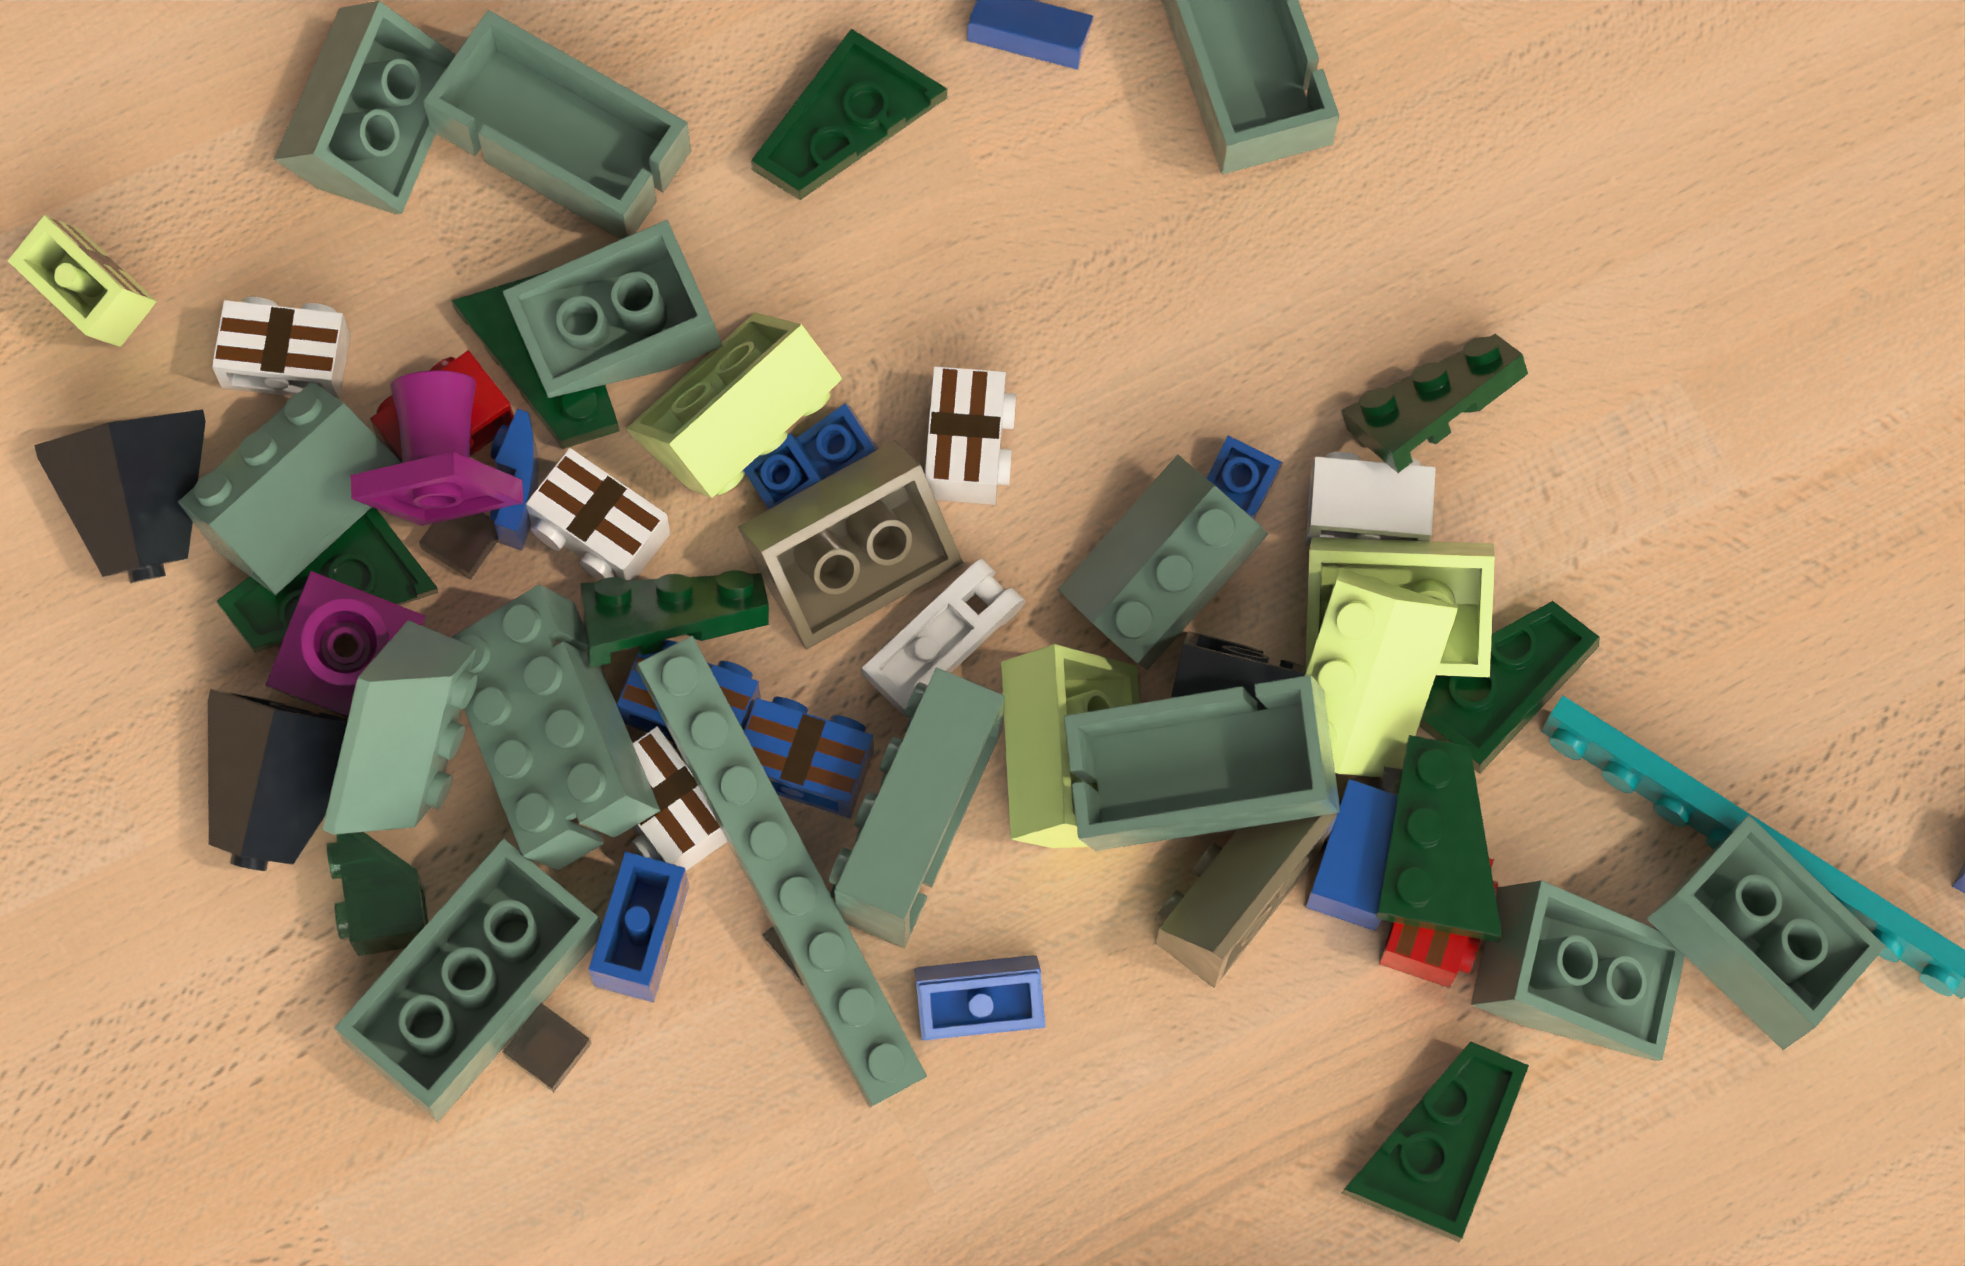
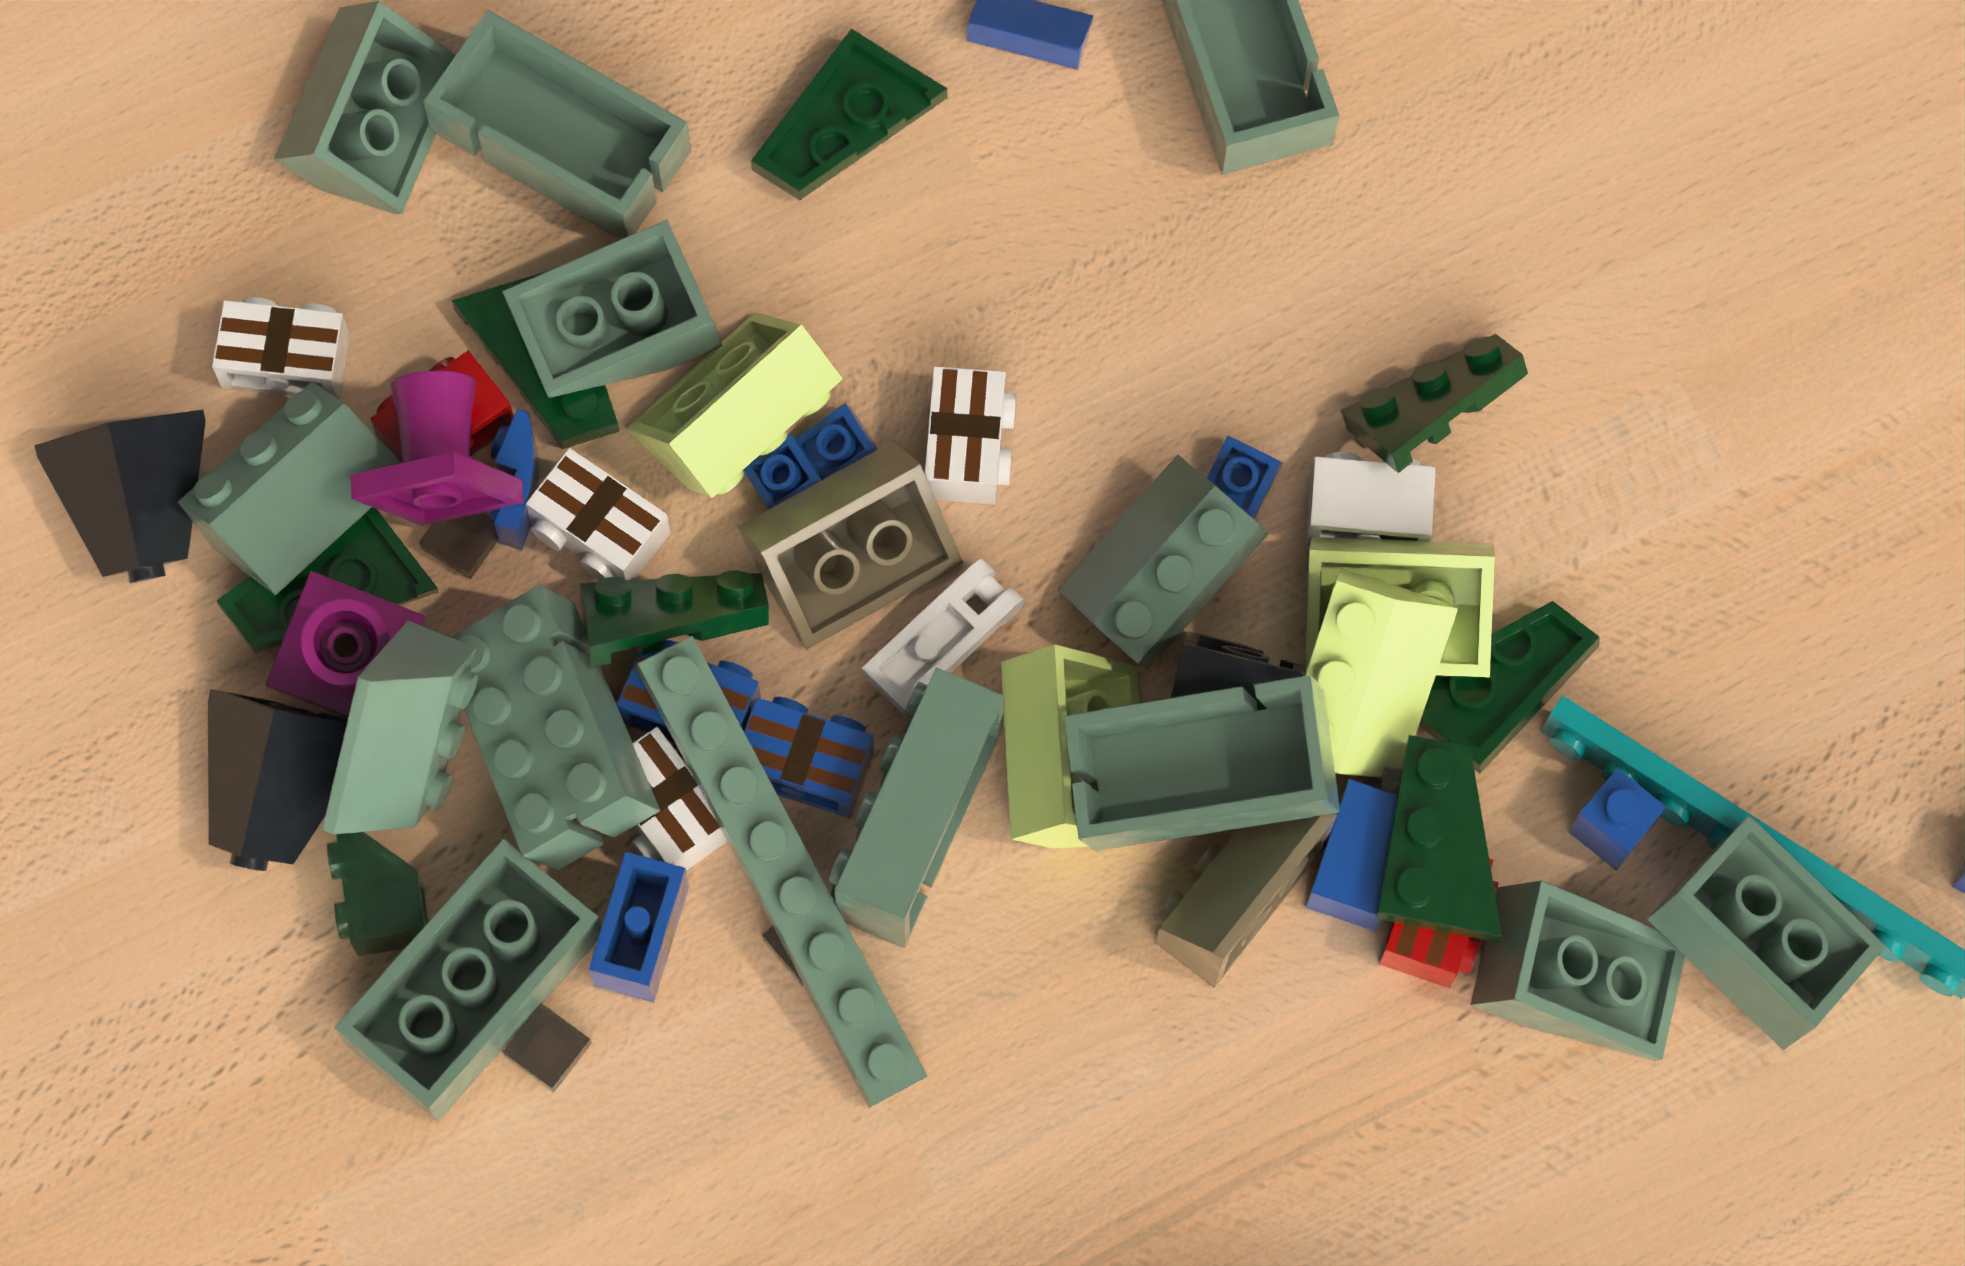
(82, 281): yellowish green brick -> none
(979, 997): blue slope -> none
(1445, 1145): dark green wing -> none
(1617, 819): none -> blue brick

